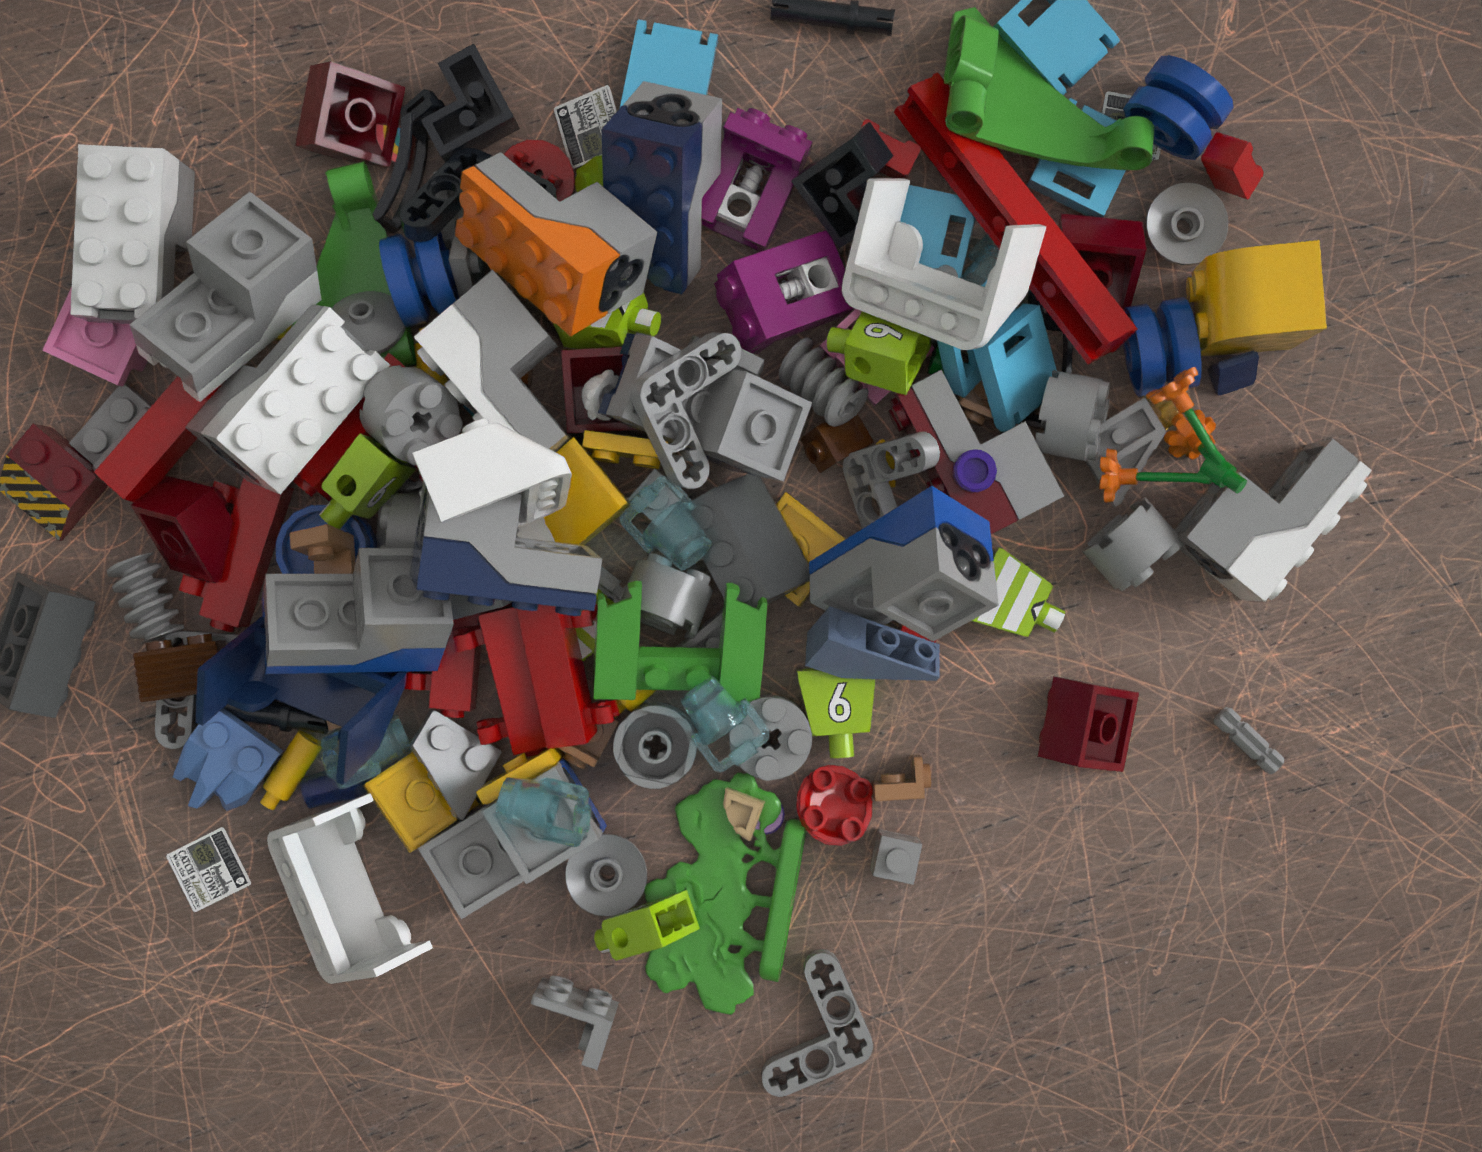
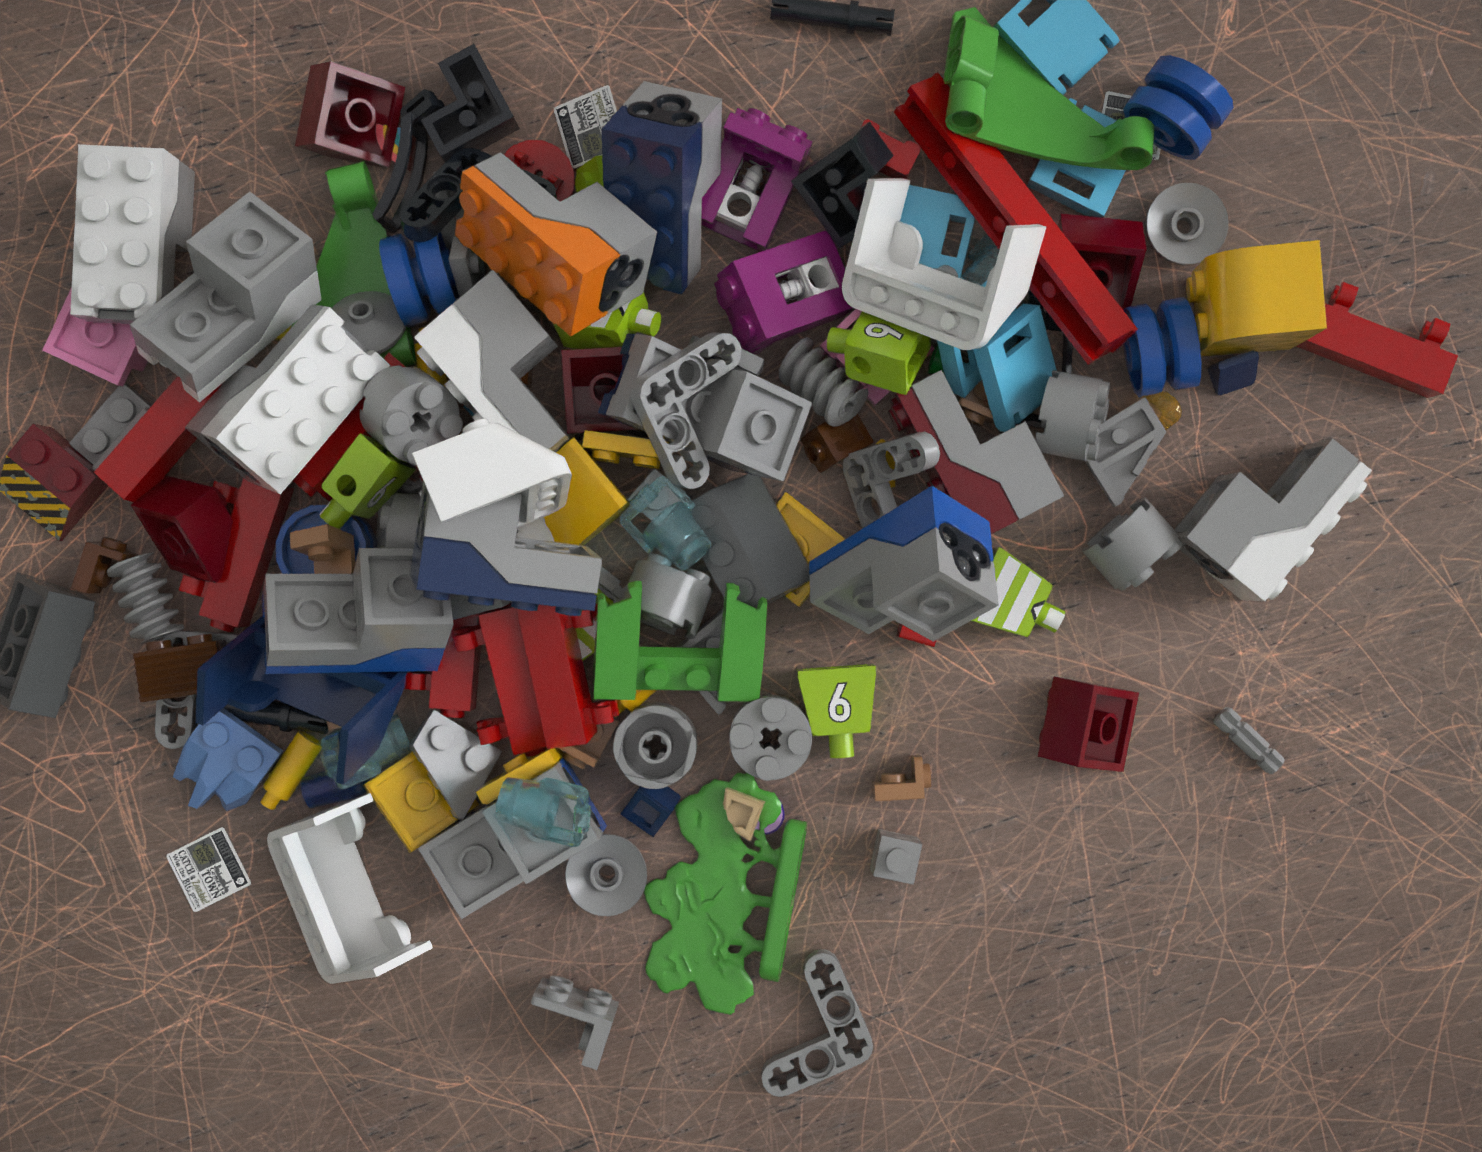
(94, 563): none -> reddish brown bracket
(594, 392): white animal -> none
(638, 929): lime torso -> none
(651, 808): none -> dark blue slope
(670, 58): medium azure container -> none
(714, 715): clear light blue piece -> none
(835, 805): red dish -> none
(868, 650): sand blue slope -> none
(974, 471): dark purple tile -> none
(1190, 438): orange plant -> none
(1232, 165): red piece -> none
(1382, 351): none -> red brick

